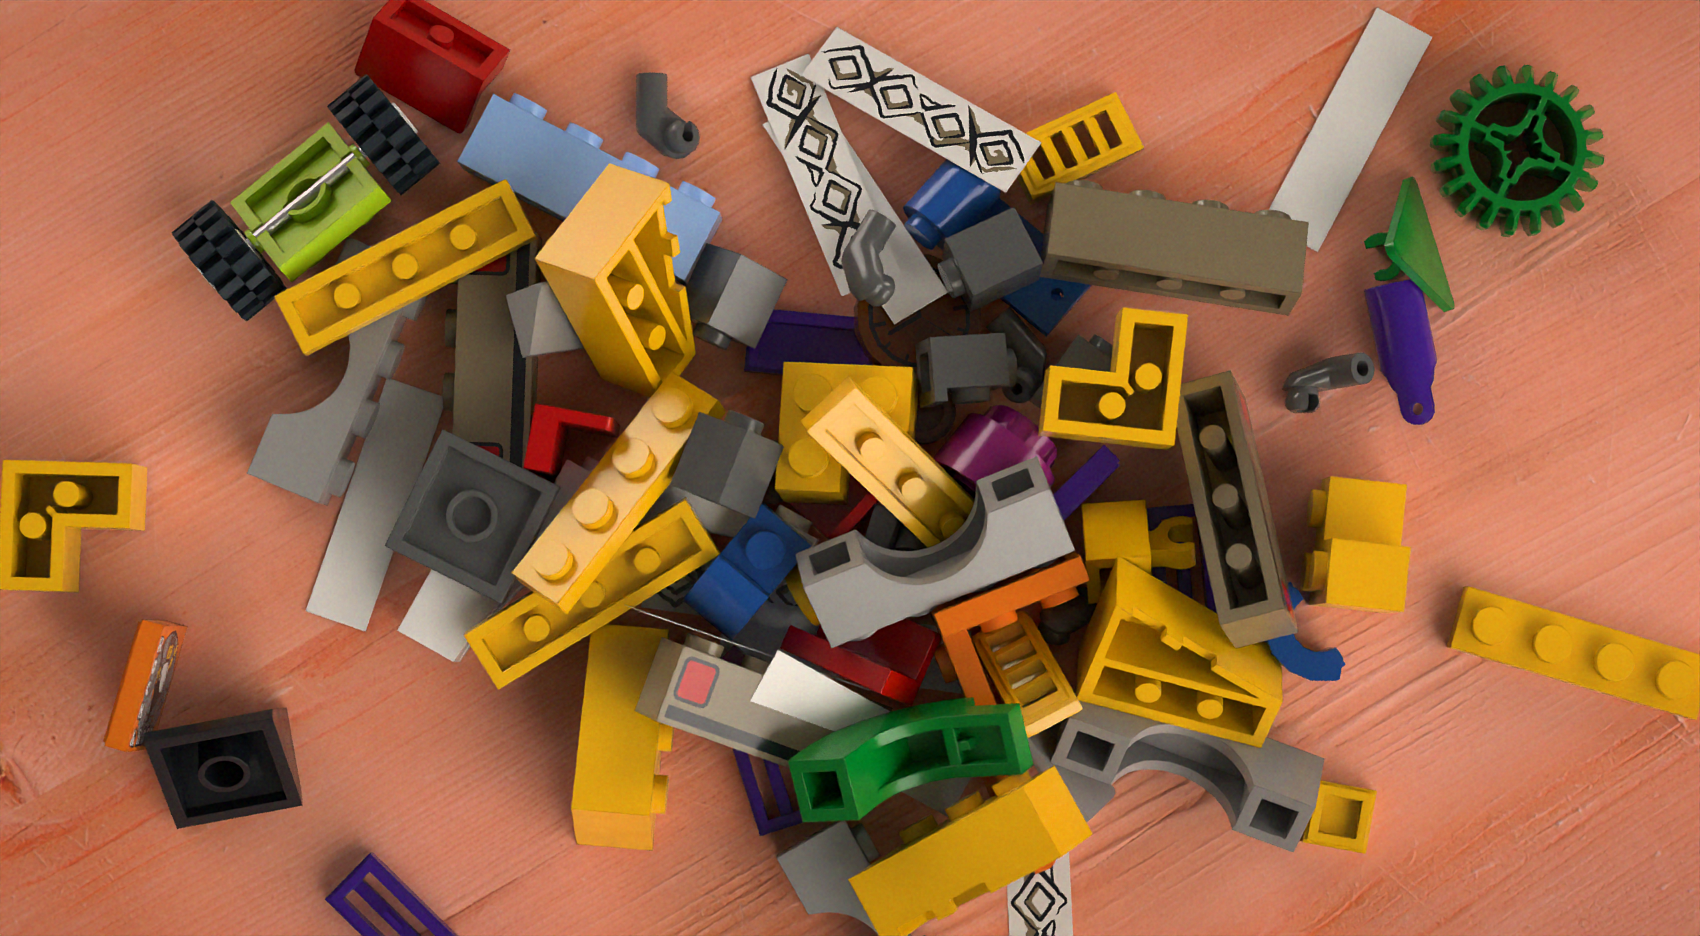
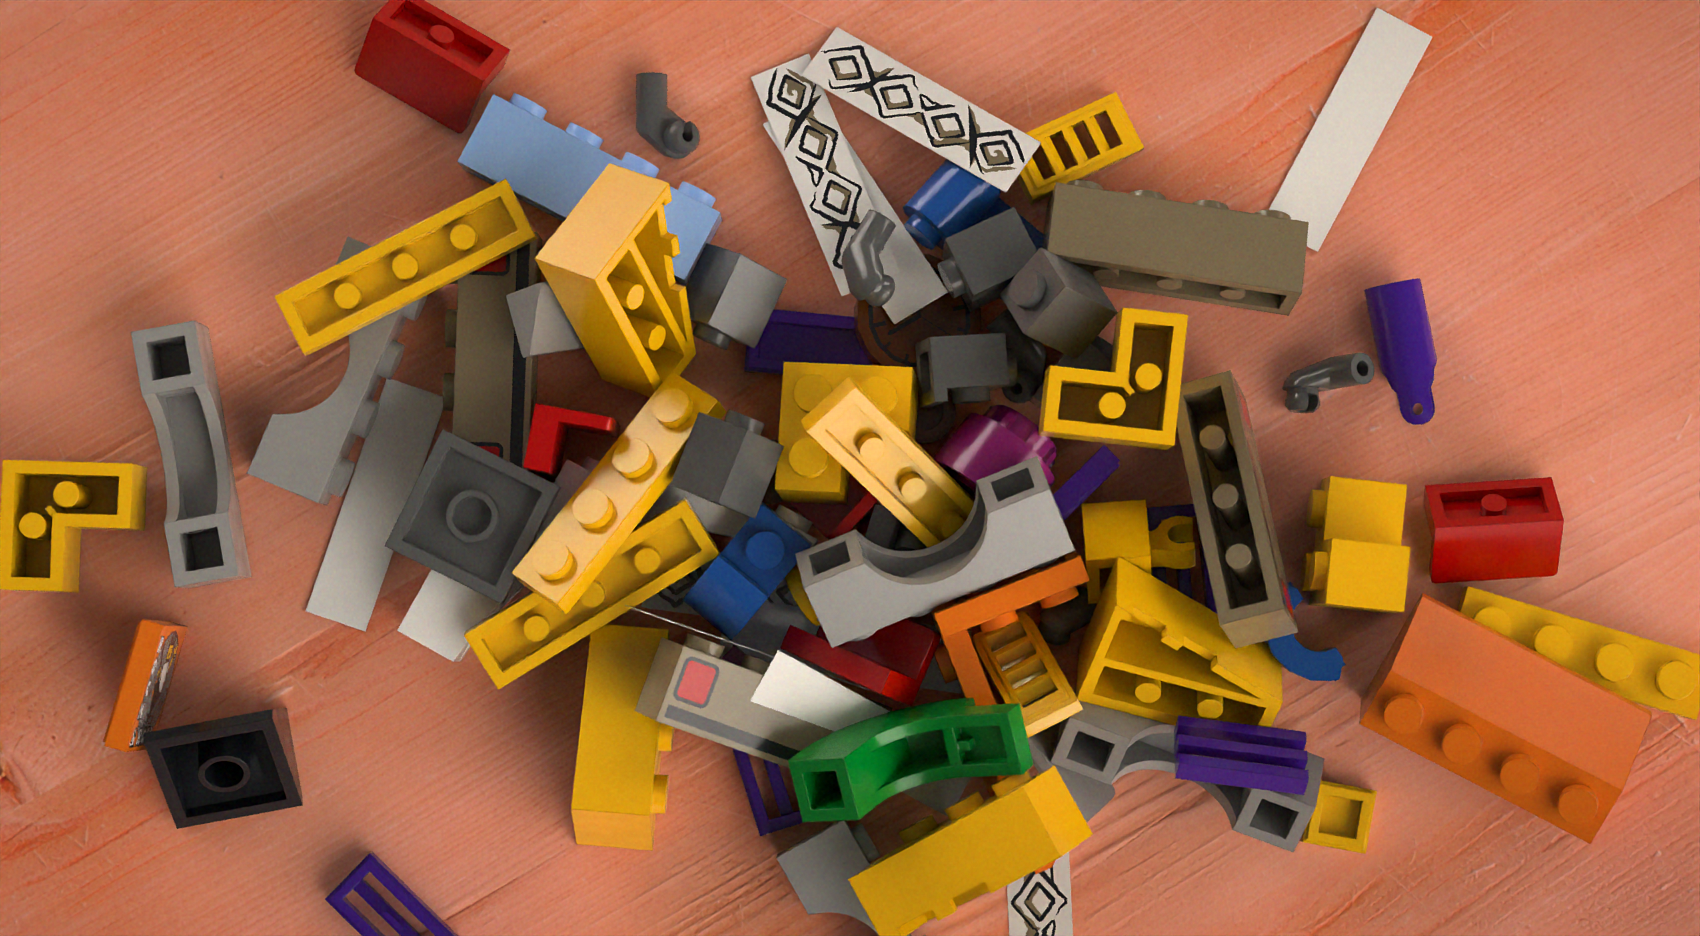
(188, 417): none -> light grey arch
(307, 201): plate -> none
(1058, 303): none -> dark grey brick
(1238, 748): none -> dark purple tile
(1413, 247): green piece -> none
(1493, 530): none -> red panel
(1505, 718): none -> orange slope
(1542, 162): green gear -> none

